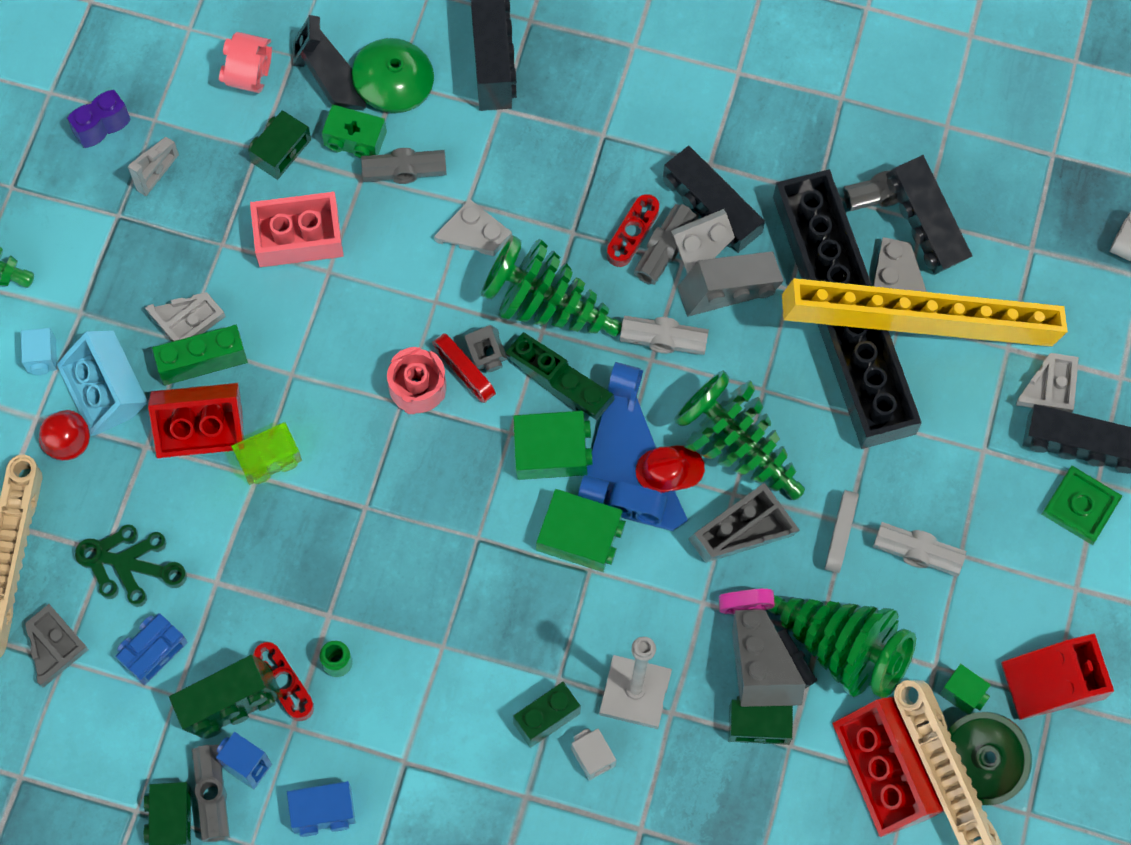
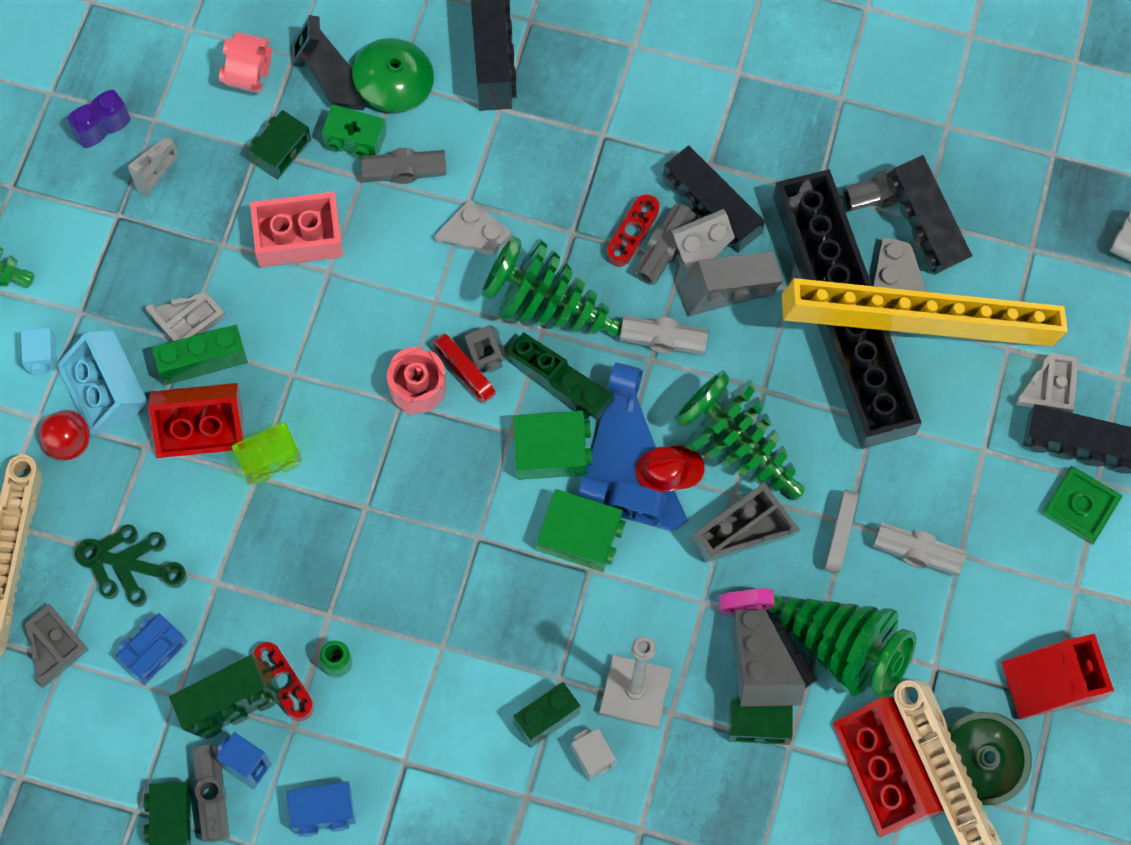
(966, 690): green brick -> none

